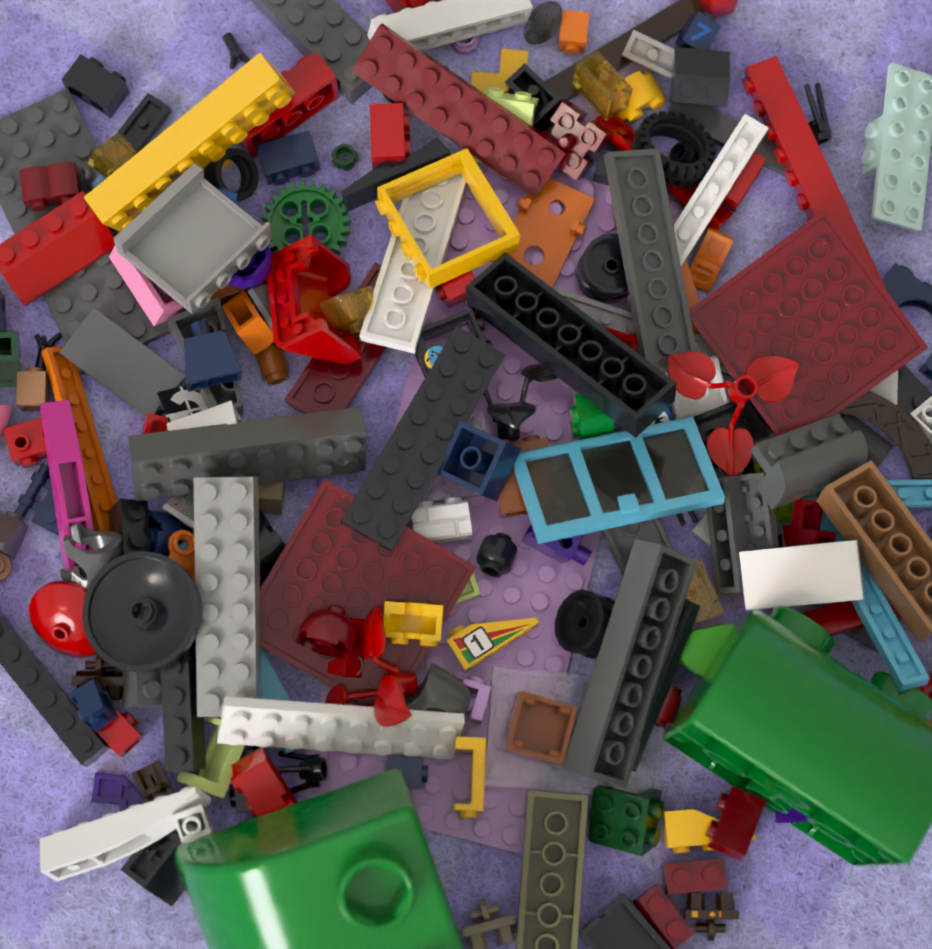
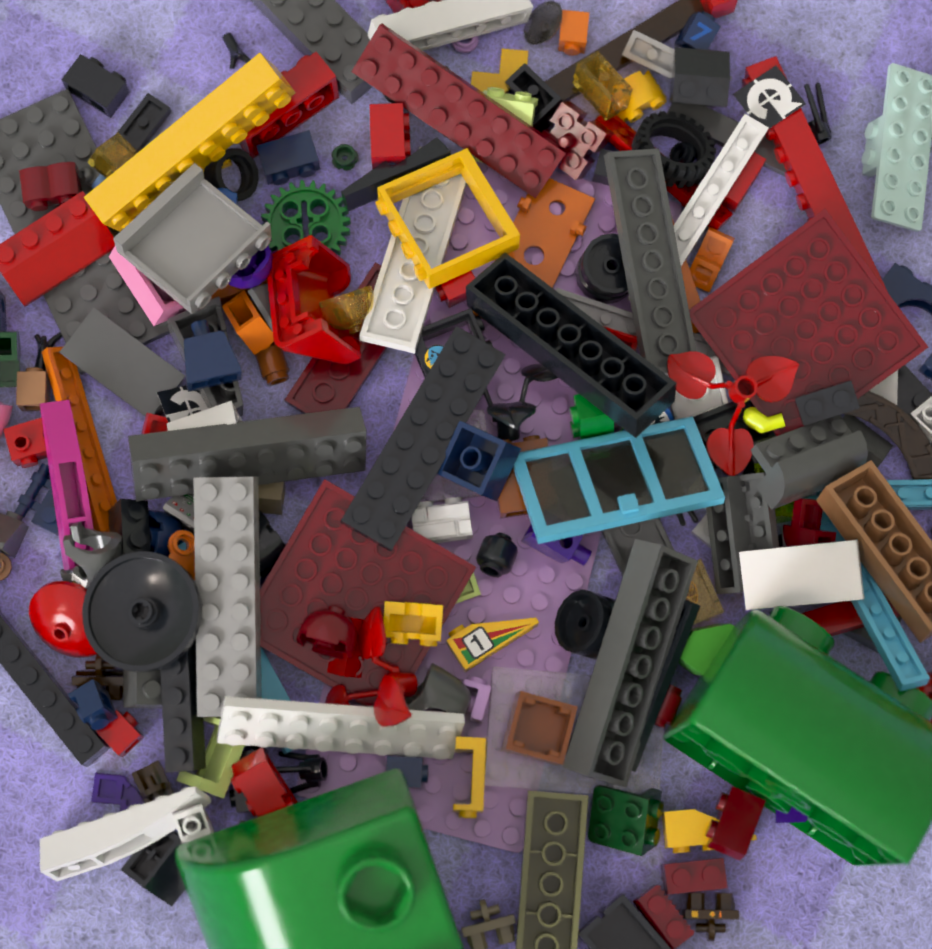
(760, 422): none -> neon yellow arm
(769, 98): none -> sticker
(826, 402): none -> black brick

